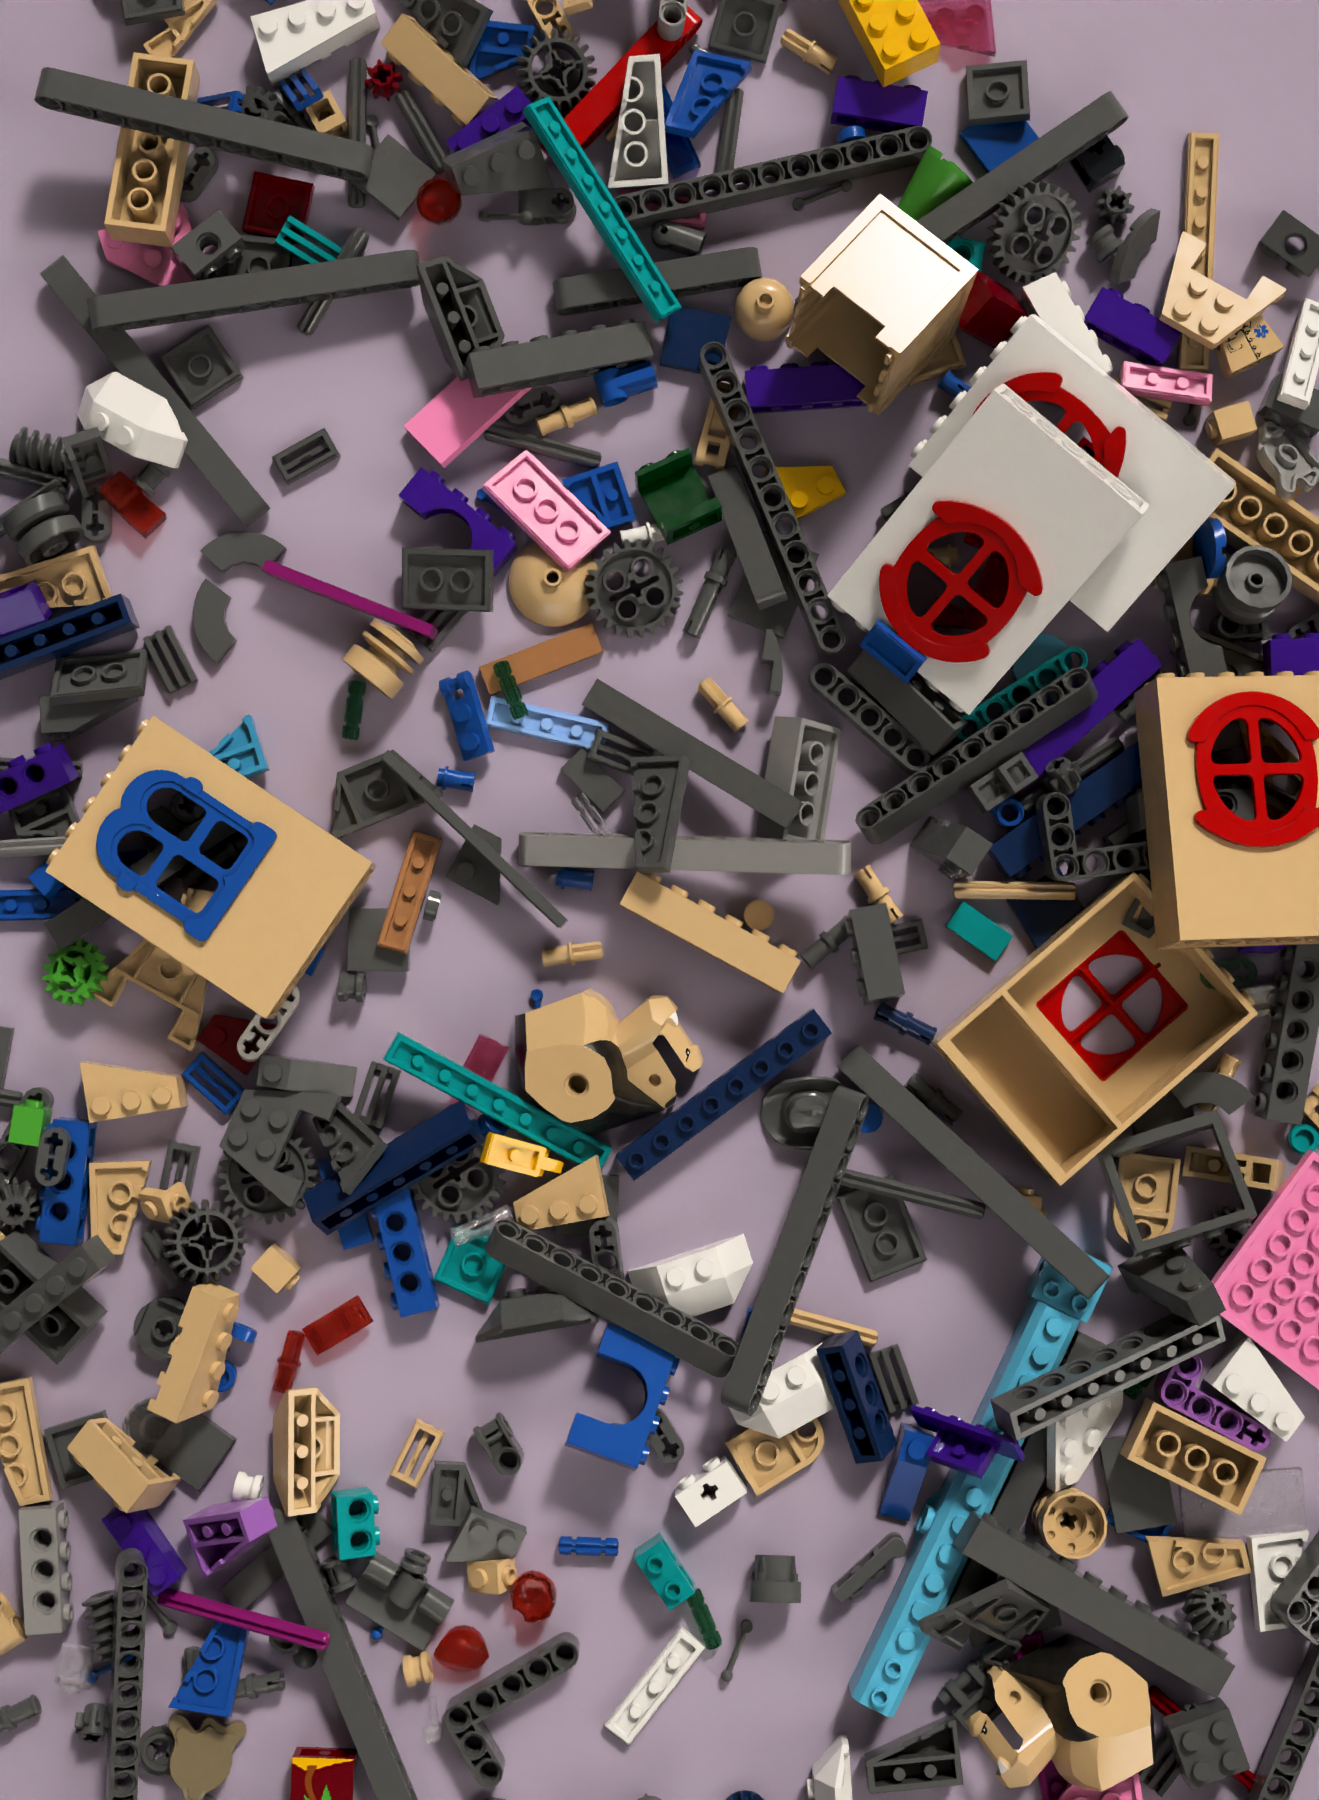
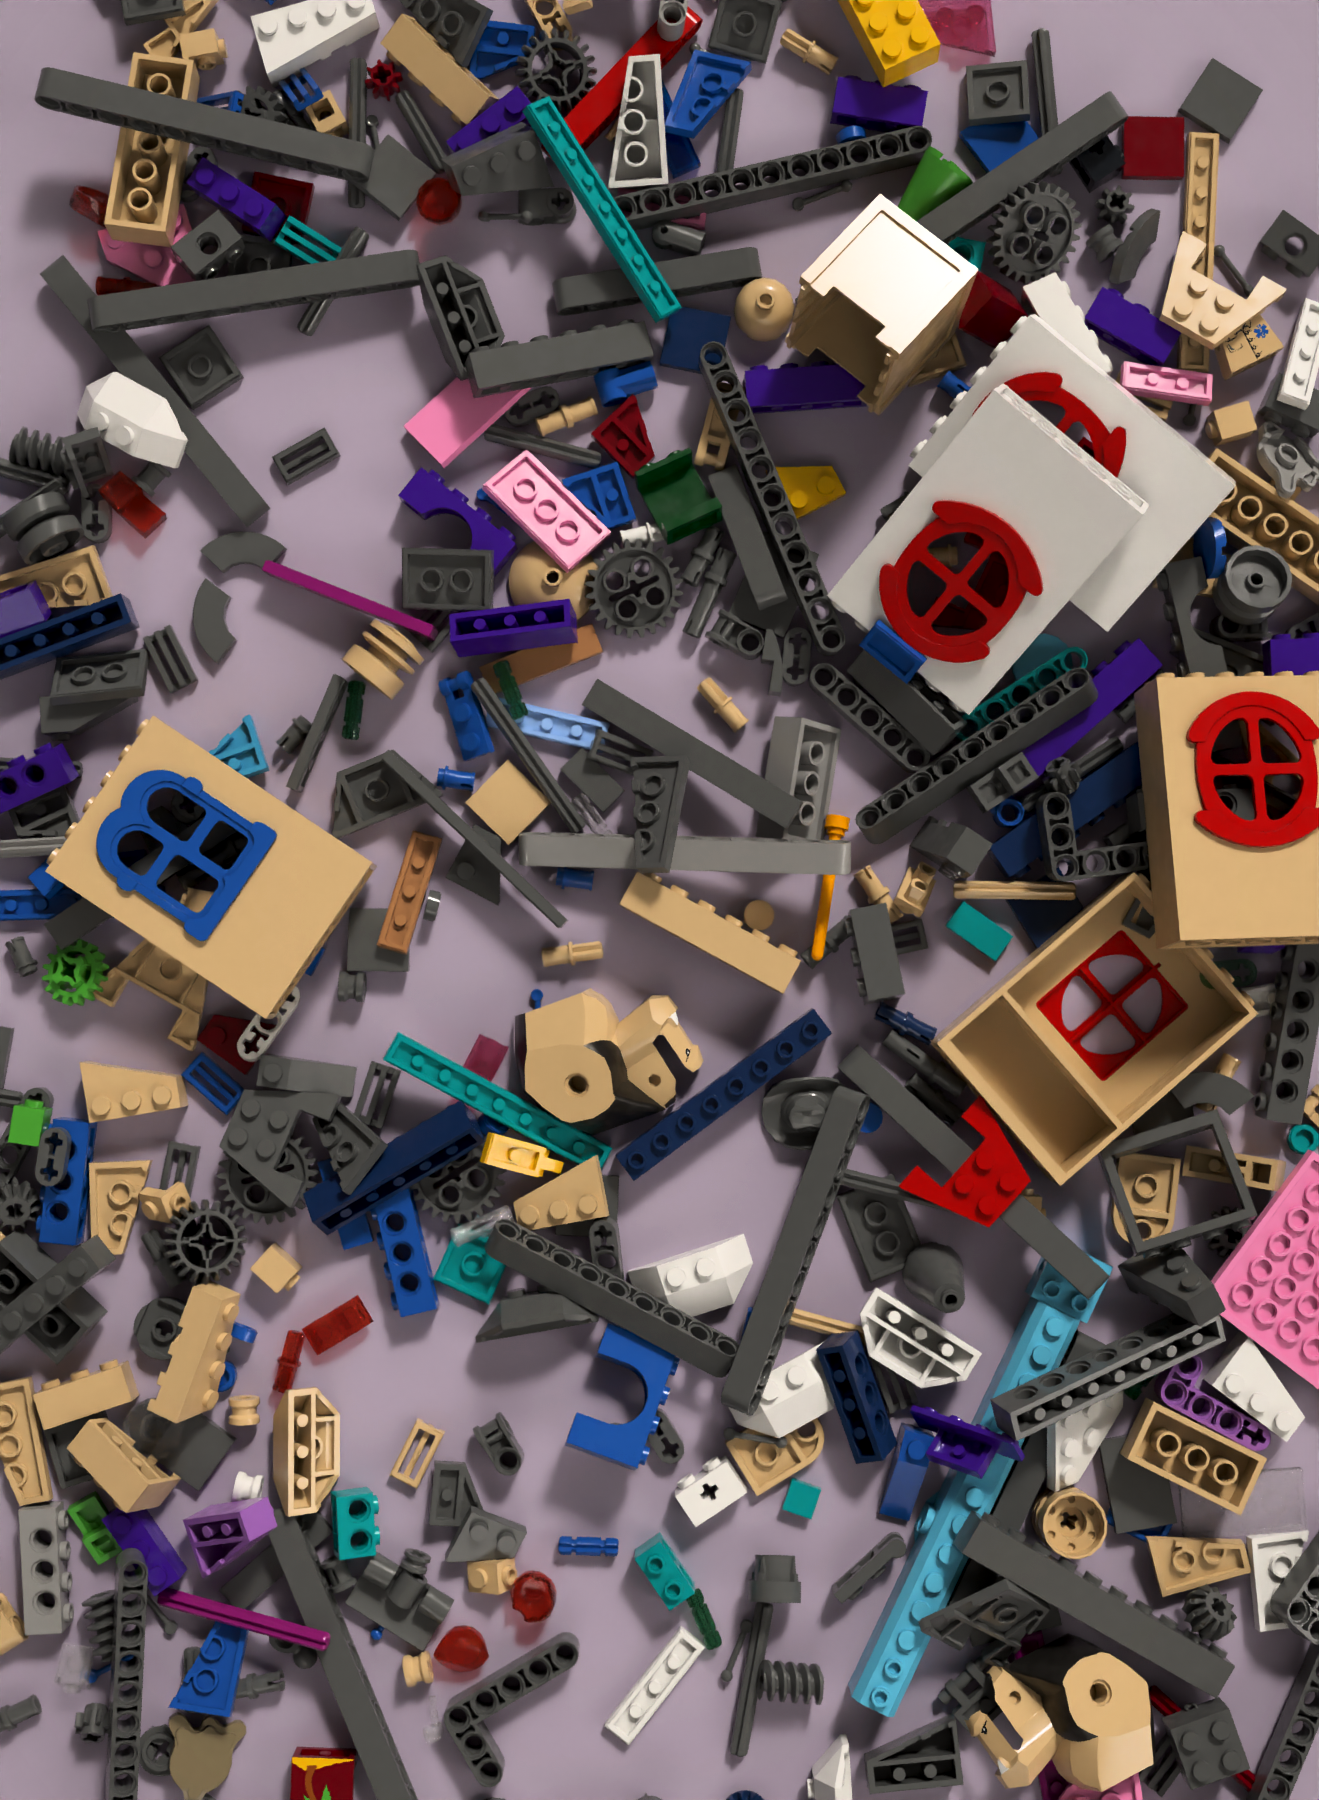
(21, 957): none -> dark grey pin
(85, 1393): none -> tan brick
(88, 1517): none -> bright green slope
(89, 203): none -> clear red piece
(113, 285): none -> clear red axle
(203, 48): none -> tan brick
(236, 199): none -> dark purple brick
(244, 1410): none -> tan wheel
(294, 734): none -> dark grey pin
(317, 733): none -> dark grey tile
(508, 802): none -> tan tile
(513, 628): none -> dark purple brick
(528, 755): none -> dark grey axle
(625, 437): none -> dark red wing
(702, 556): none -> dark grey pin
(730, 1433): none -> dark grey hinge
(734, 635): none -> dark grey piece
(748, 1695): none -> dark grey axle
(791, 1680): none -> dark grey piece
(801, 1498): none -> teal tile
(803, 657): none -> dark grey beam
(836, 828): none -> light orange piece
(914, 1343): none -> white wedge
(915, 889): none -> tan hips
(924, 1063): none -> dark grey pin
(935, 1276): none -> dark grey cone
(984, 1181): none -> red wing
(1045, 83): none -> dark grey axle
(1153, 148): none -> dark red tile
(1219, 251): none -> dark grey hinge
(1220, 100): none -> dark grey tile

